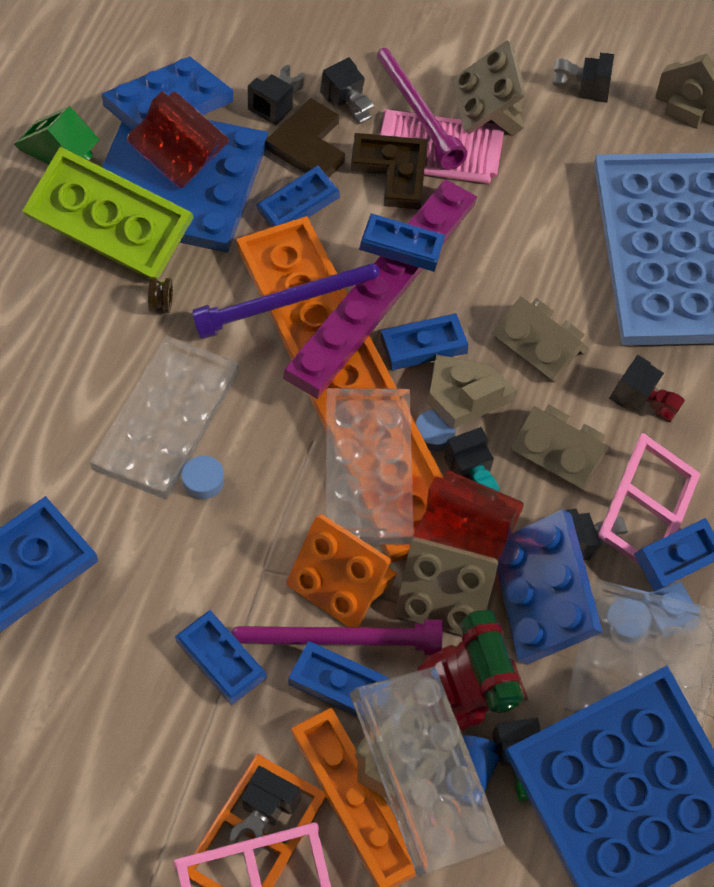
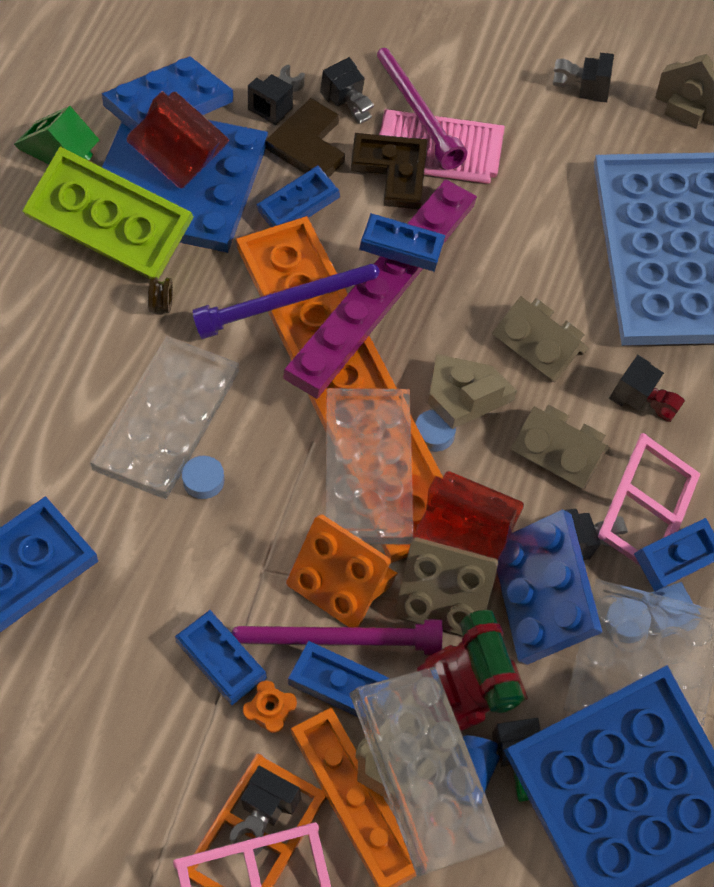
(273, 719): none -> orange plate
(422, 340): blue plate -> none
(471, 458): black piece -> none
(491, 91): dark tan bracket -> none

